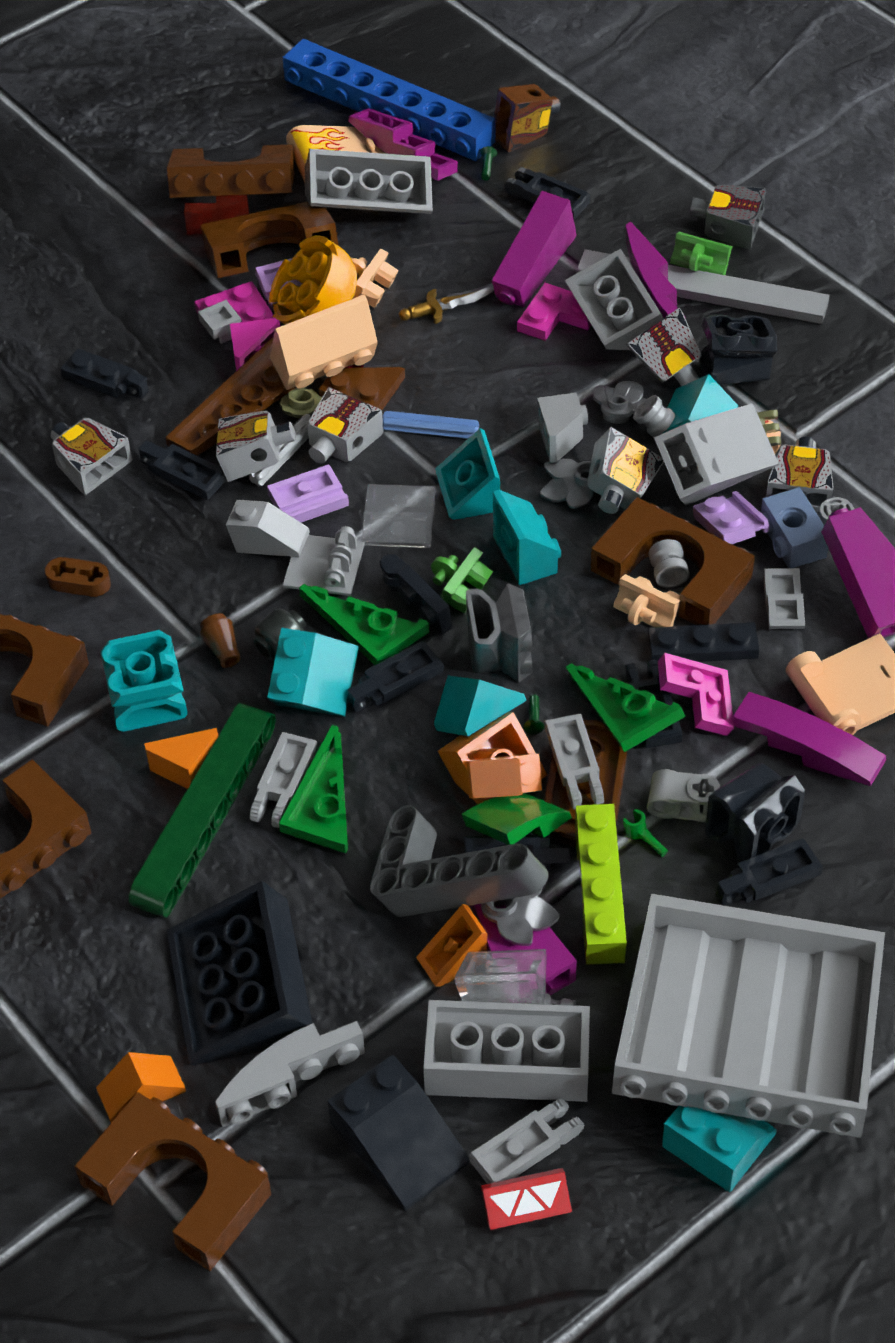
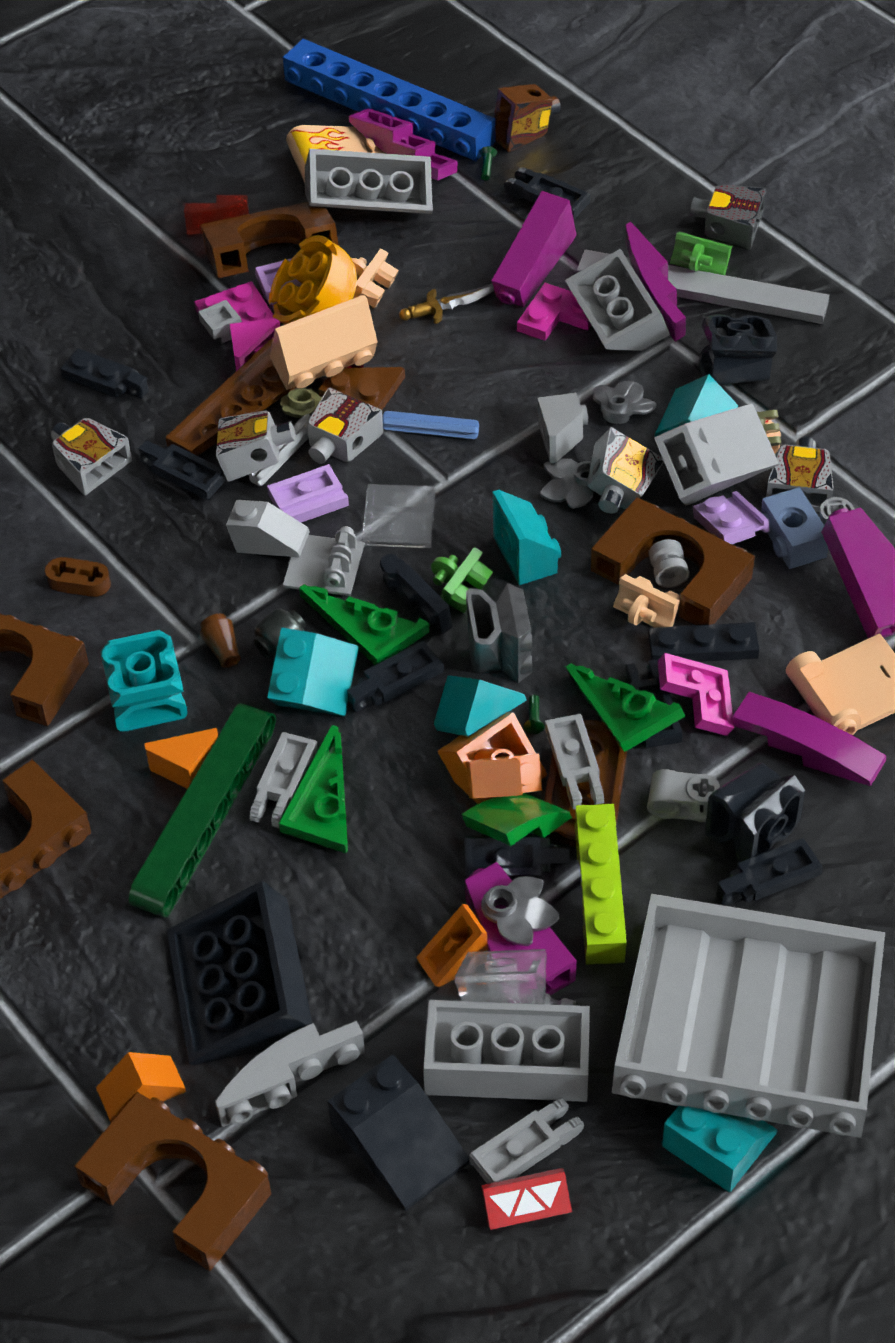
(266, 174): reddish brown arch -> none
(415, 884): dark grey beam -> none
(469, 478): teal slope -> none
(639, 831): green hand -> none
(654, 416): light grey wheel -> none
(668, 349): torso -> none
(784, 598): light grey slope -> none

